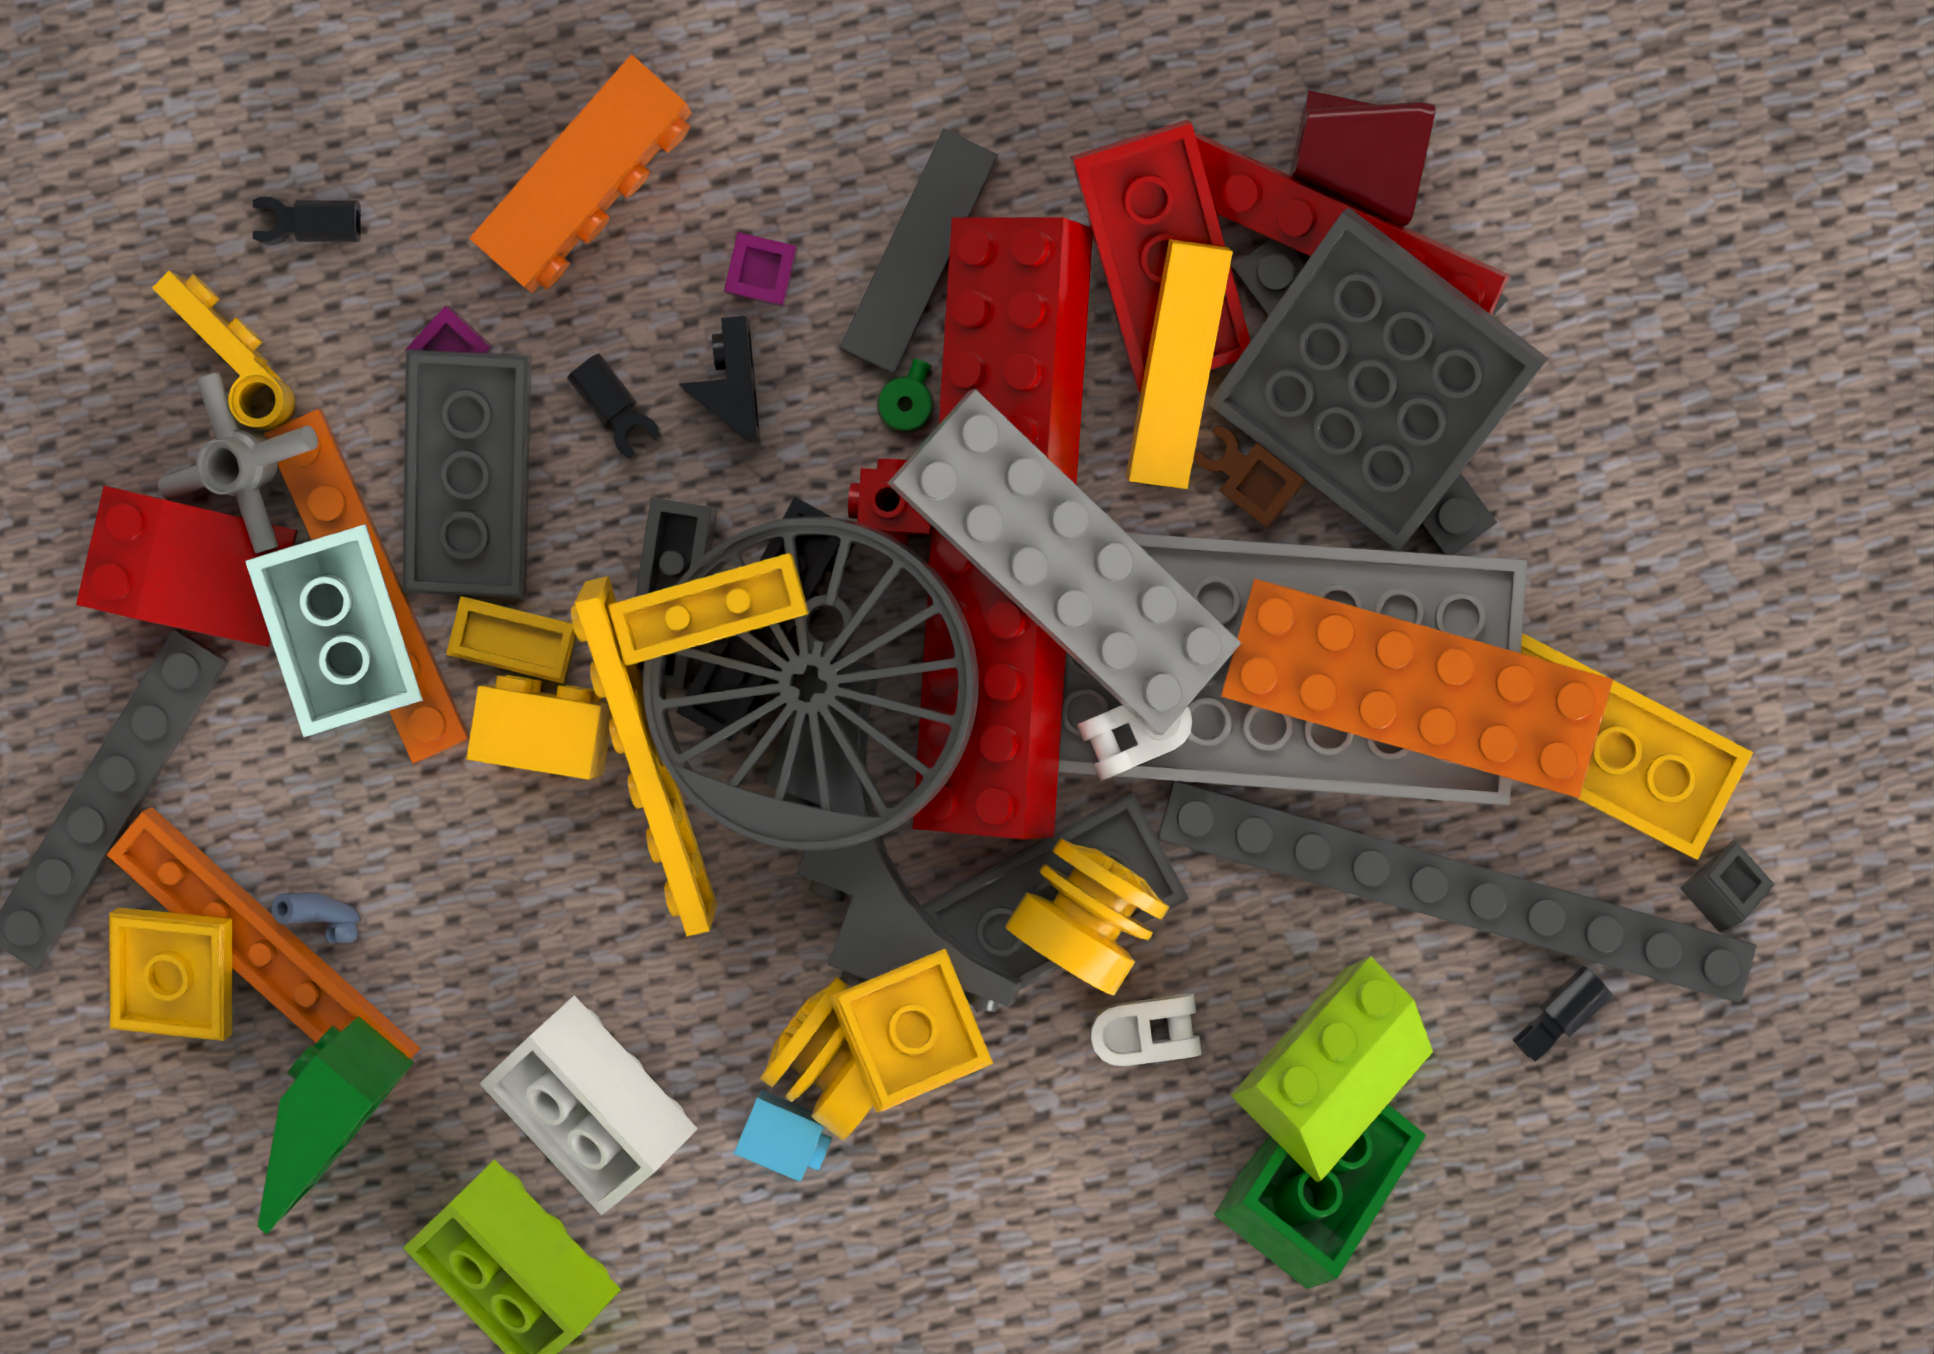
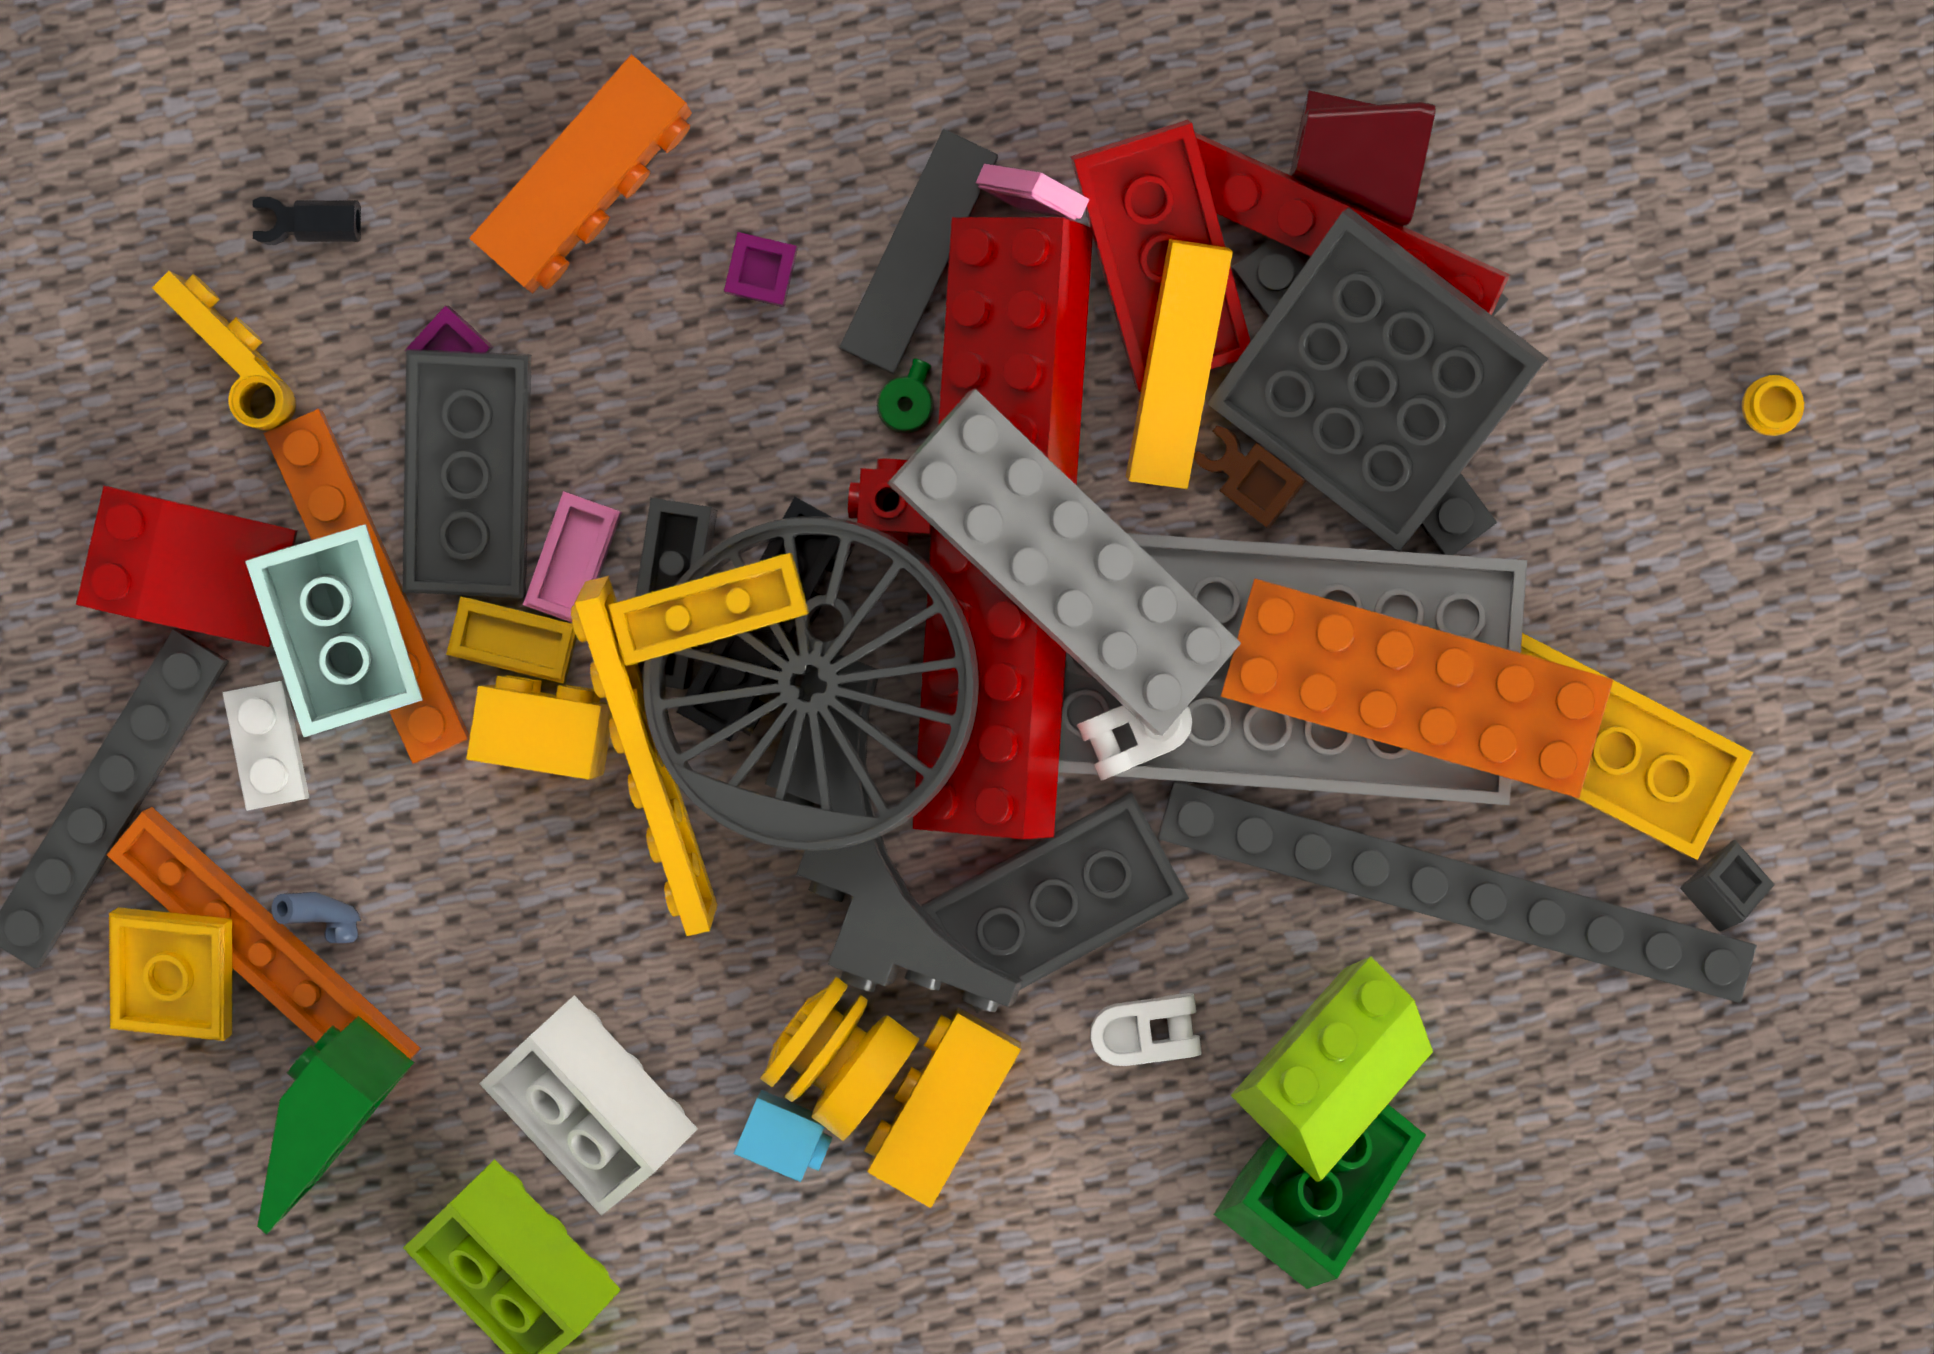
(256, 459): light grey bar -> none
(266, 745): none -> white plate
(571, 554): none -> bright pink tile
(611, 402): black bar -> none
(731, 398): black slope -> none
(910, 1030): yellow tile -> none
(941, 1105): none -> yellow brick
(1031, 192): none -> bright pink tile
(1087, 916): yellow wheel -> none
(1563, 1013): black bar -> none
(1773, 405): none -> yellow plate

